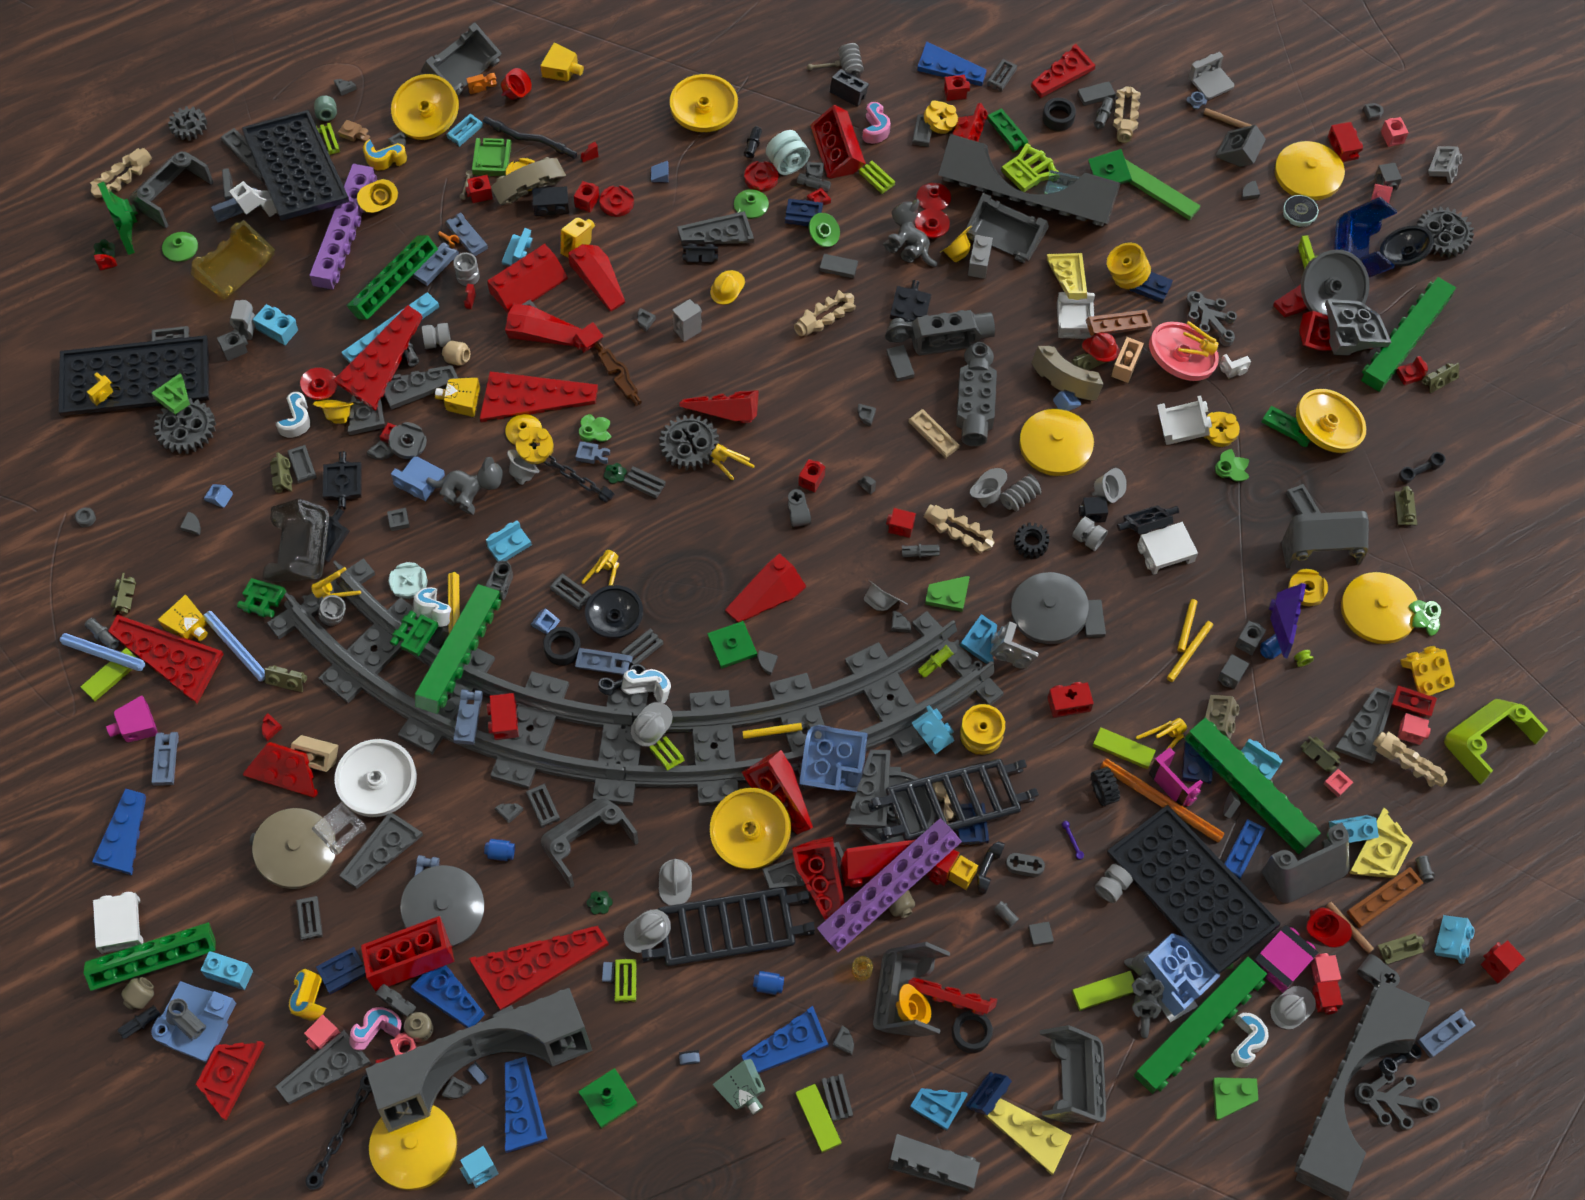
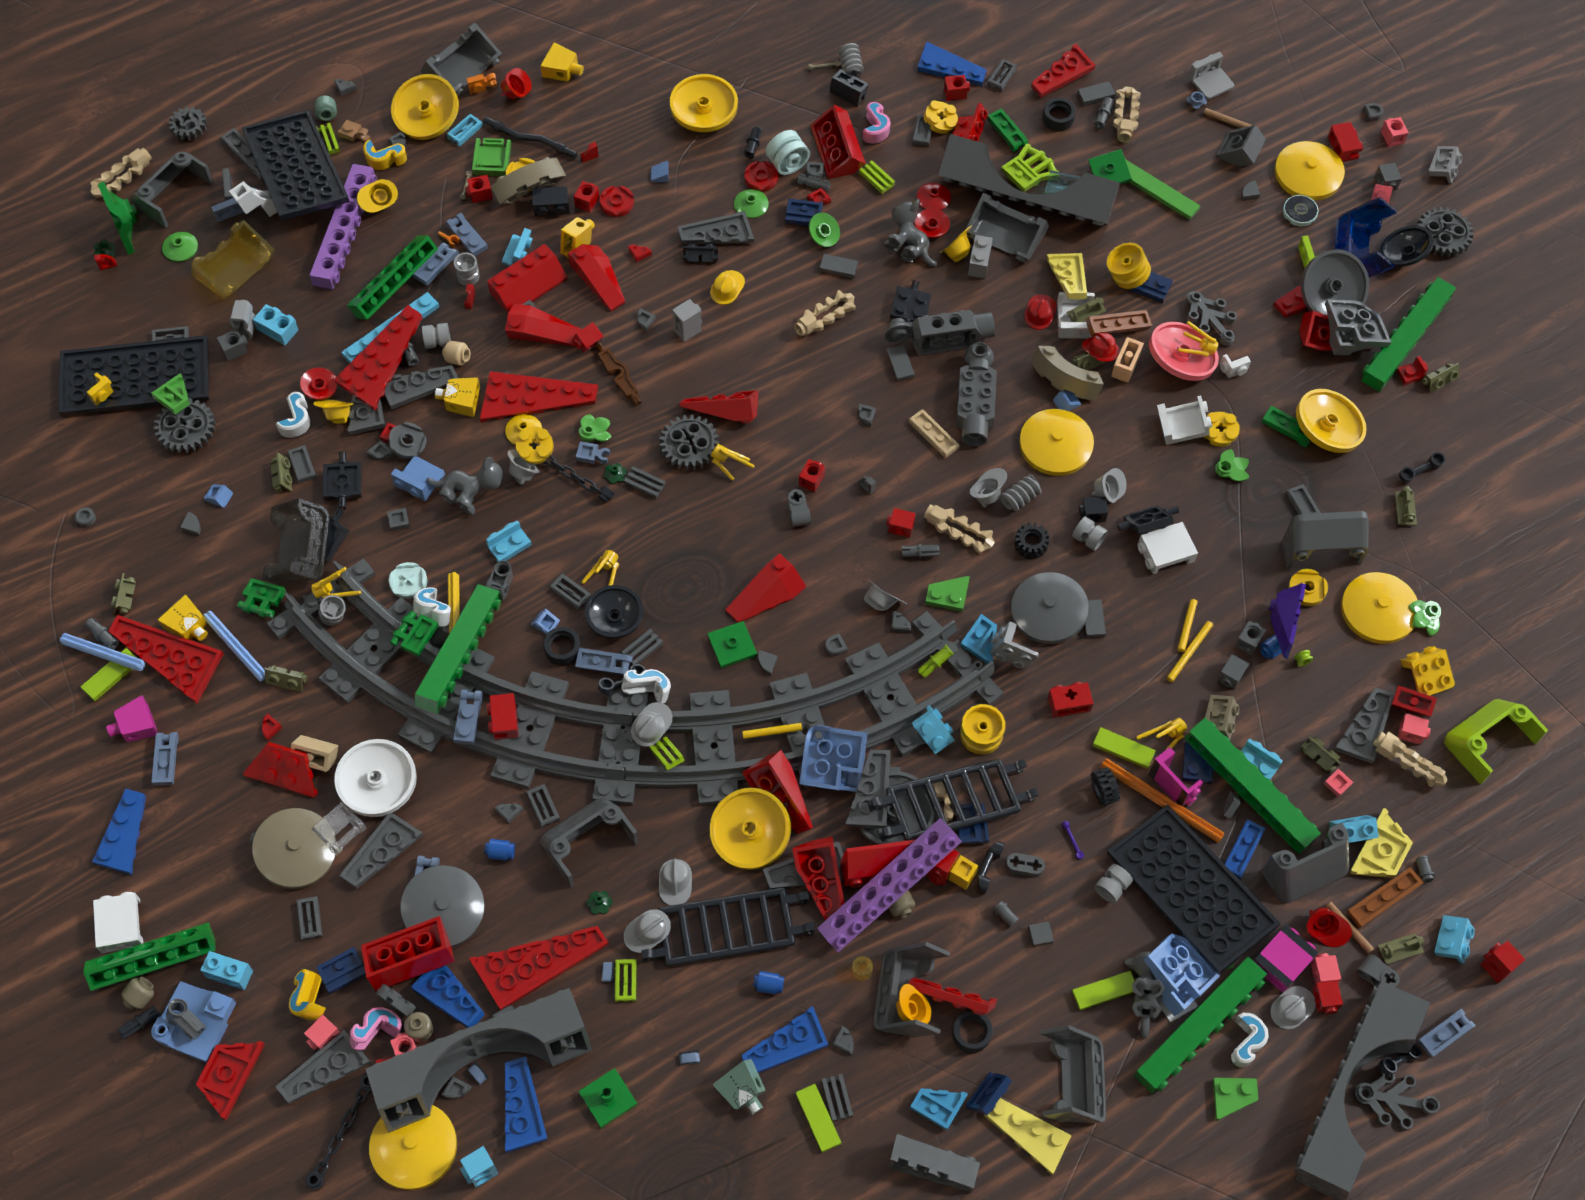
(639, 252): none -> red tile
(835, 645): none -> dark grey tile
(1040, 311): none -> red piece
(1091, 308): none -> olive hinge

